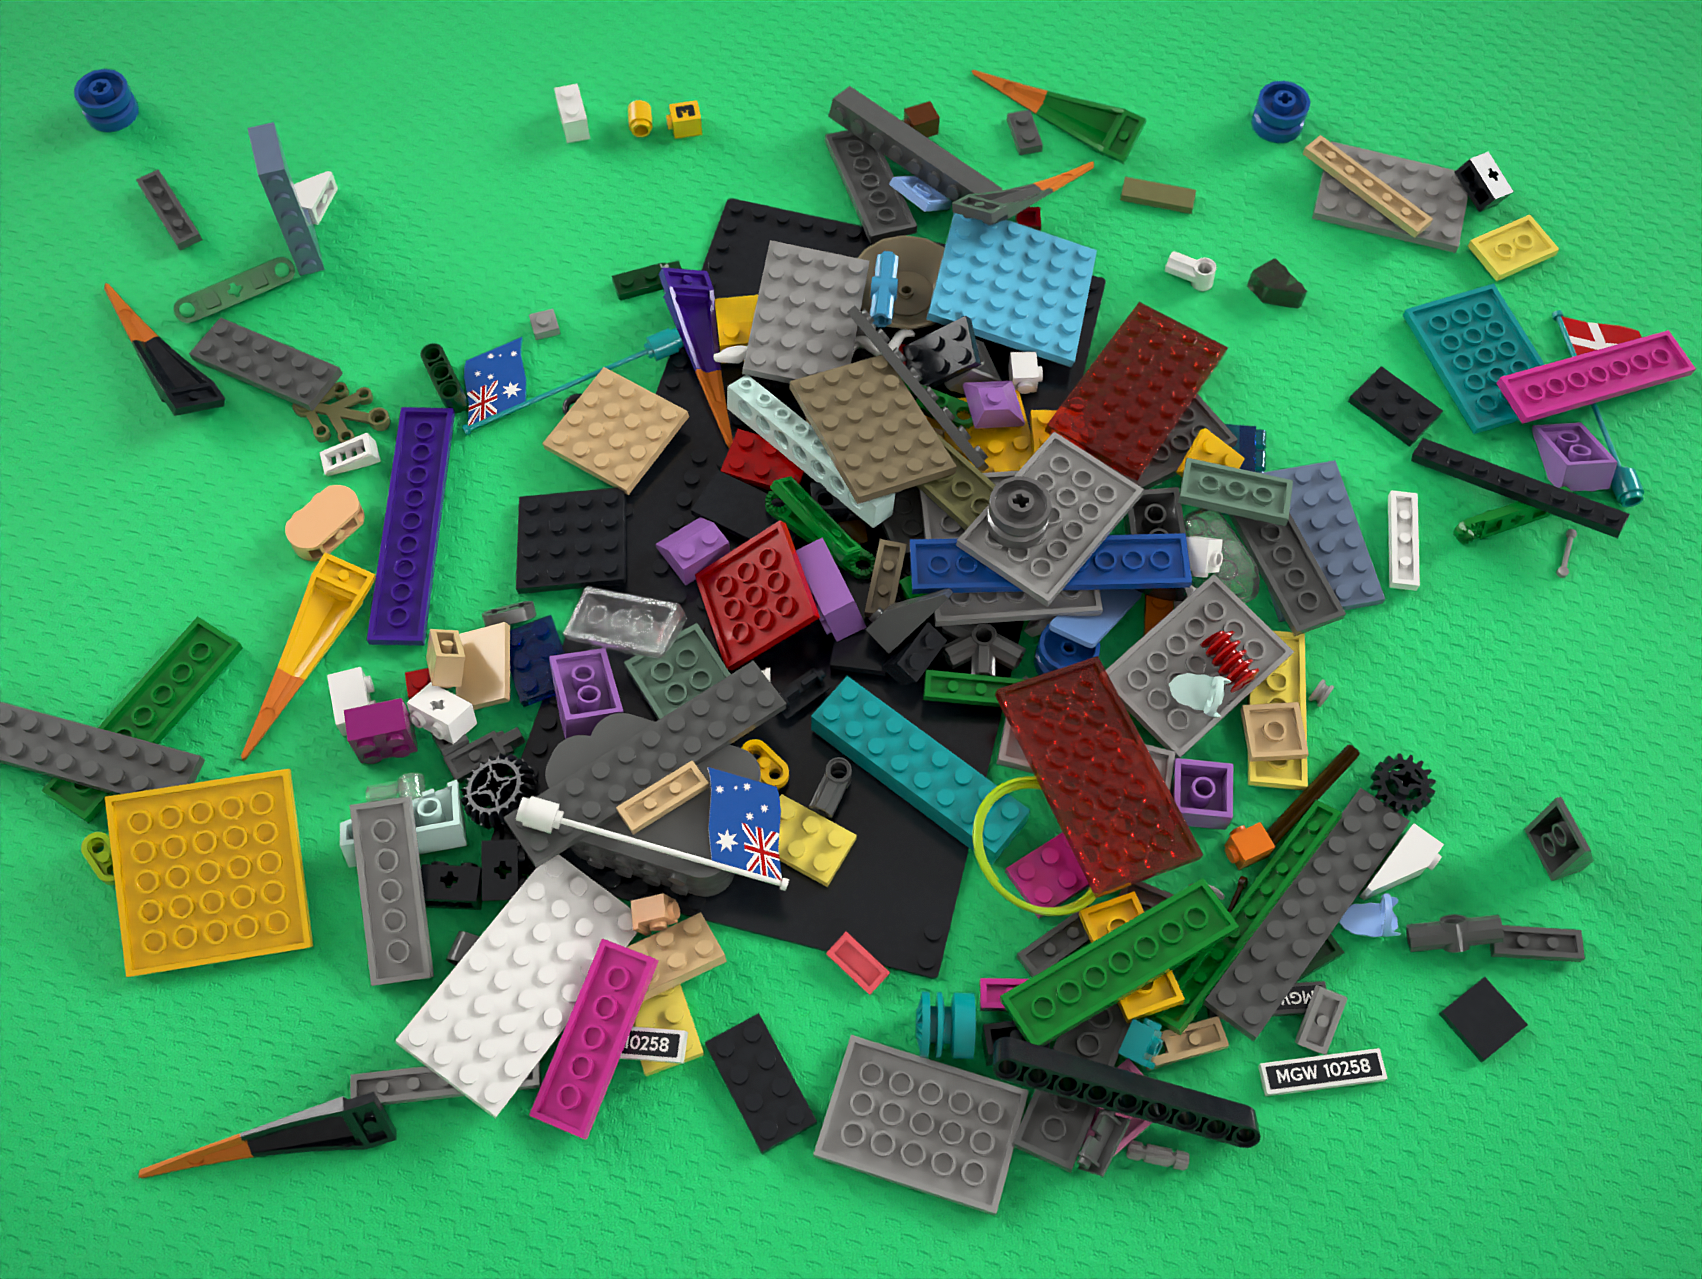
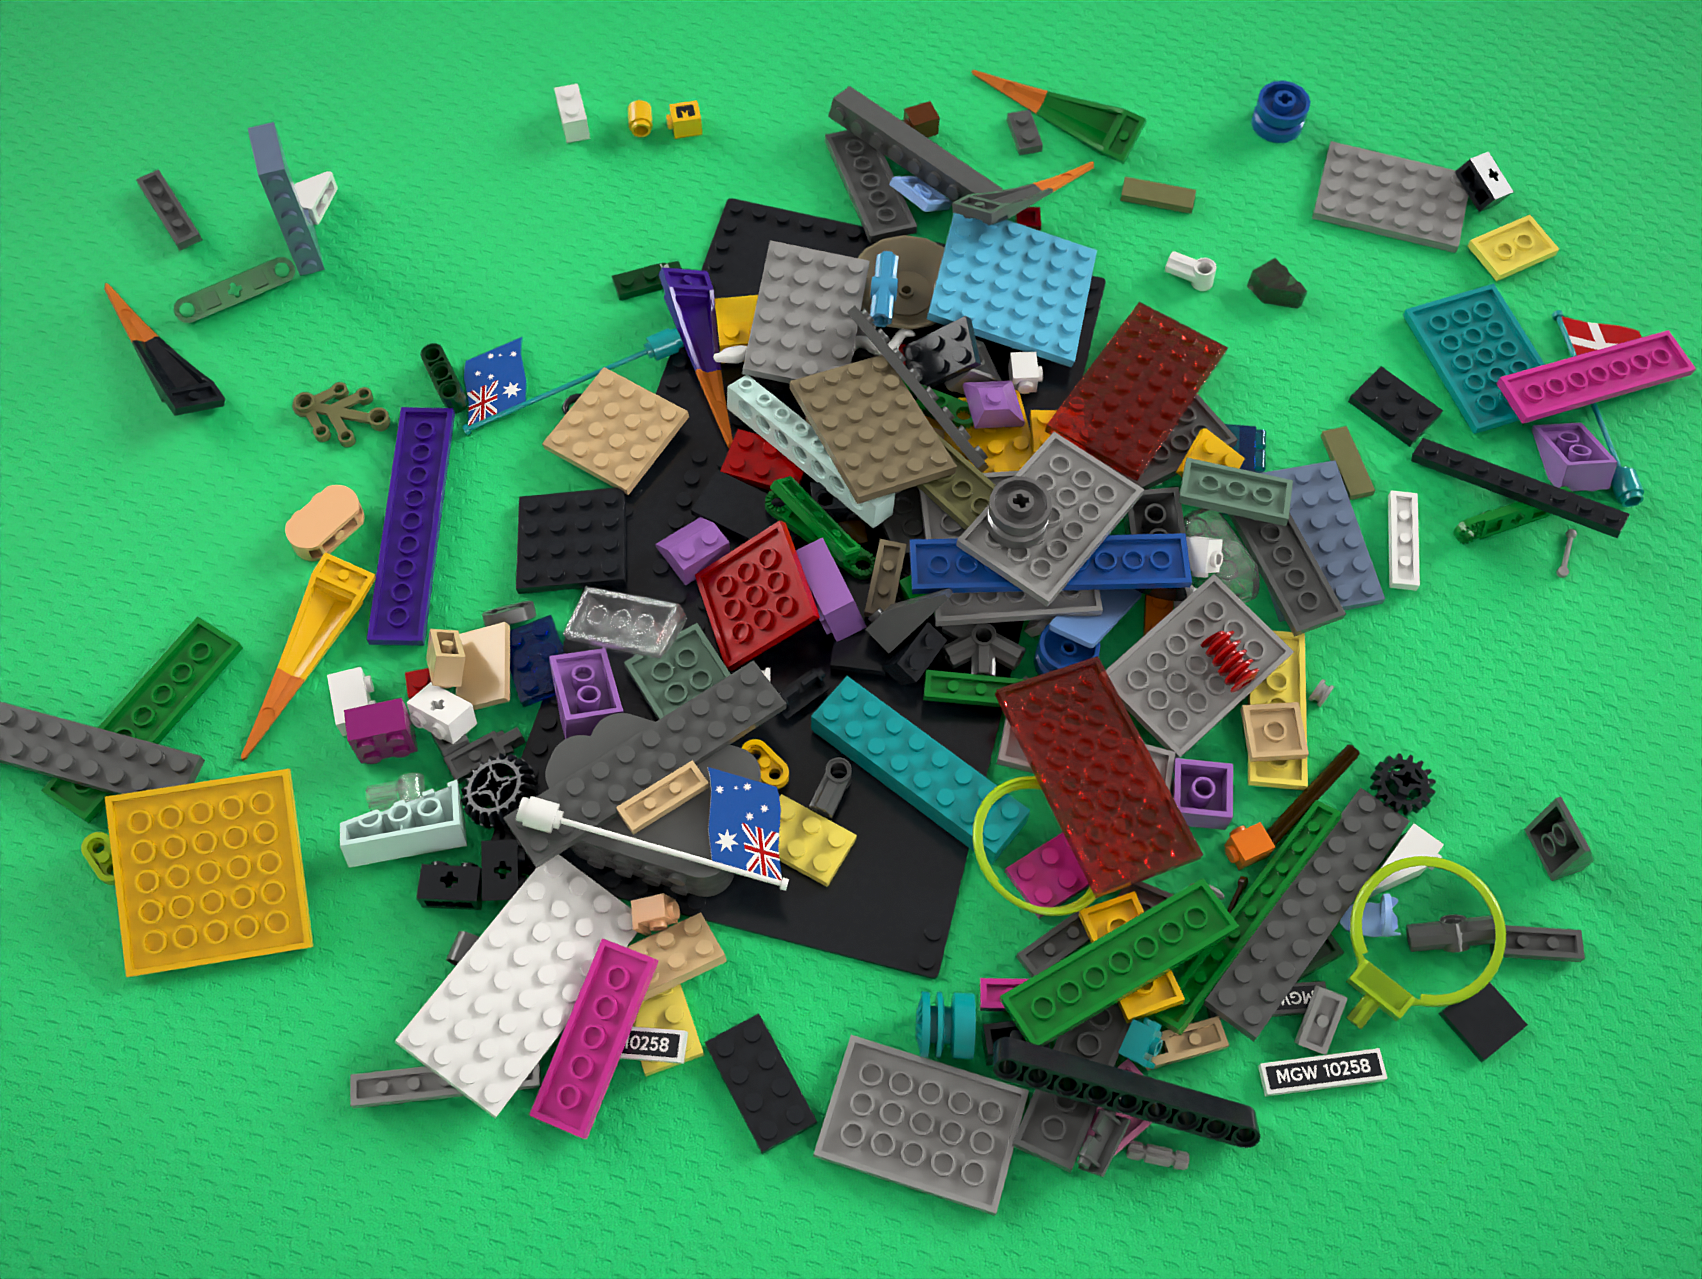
(106, 100): blue wheel -> none
(266, 364): dark grey plate -> none
(333, 1125): black plate -> none
(352, 462): white slope -> none
(391, 891): light grey plate -> none
(544, 324): light grey plate -> none
(858, 963): coral tile -> none
(1199, 692): light aqua piece -> none
(1350, 465): none -> olive tile
(1367, 186): tan plate -> none
(1381, 990): none -> lime brick

